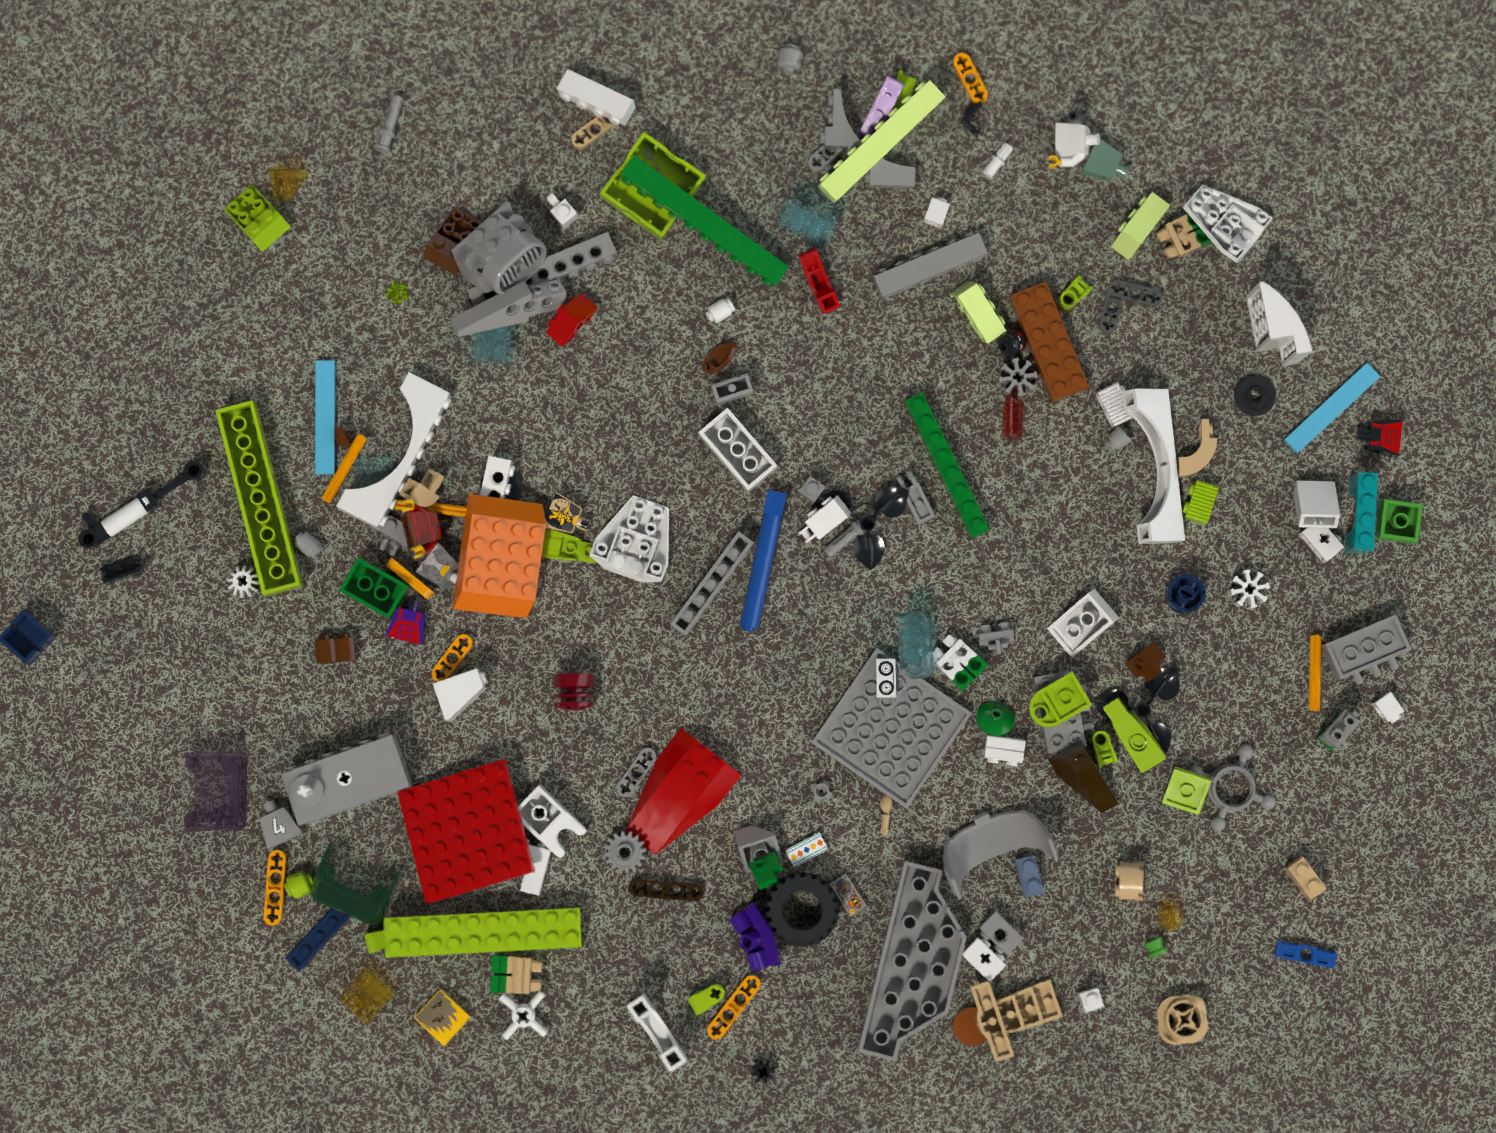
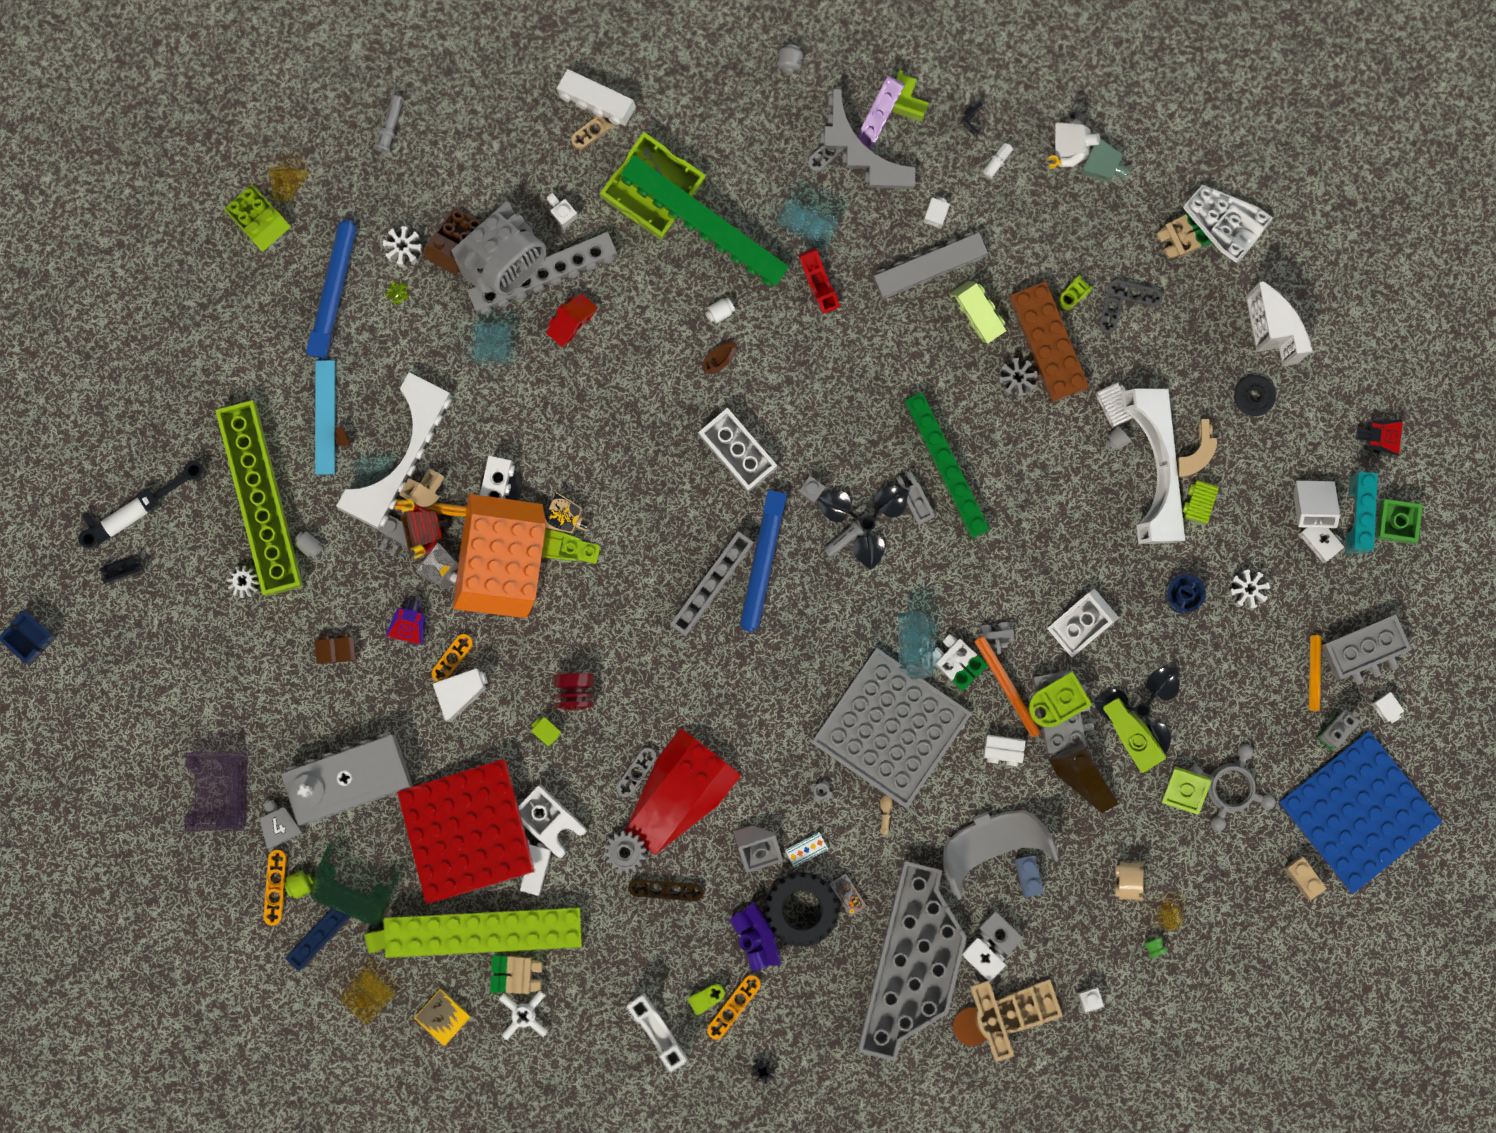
(320, 337): none -> blue brick
(344, 468): light orange axle -> none
(374, 588): green brick -> none
(409, 242): none -> white gear
(409, 578): light orange beam -> none
(510, 308): light grey brick -> none
(545, 731): none -> lime brick
(635, 541): white wedge -> none
(732, 389): light grey brick -> none
(765, 870): green brick -> none
(825, 519): white brick -> none
(876, 146): yellowish green brick -> none
(885, 678): tile -> none
(959, 68): light orange beam -> none
(995, 725): green dish -> none
(1007, 686): none -> orange axle
(1011, 343): black head -> none
(1012, 419): clear red tile -> none
(1103, 750): lime piece -> none
(1140, 225): yellowish green wedge -> none
(1146, 662): reddish brown brick -> none
(1194, 1004): tan piece -> none
(1317, 957): blue piece -> none
(1331, 408): medium azure tile -> none
(1360, 812): none -> blue plate

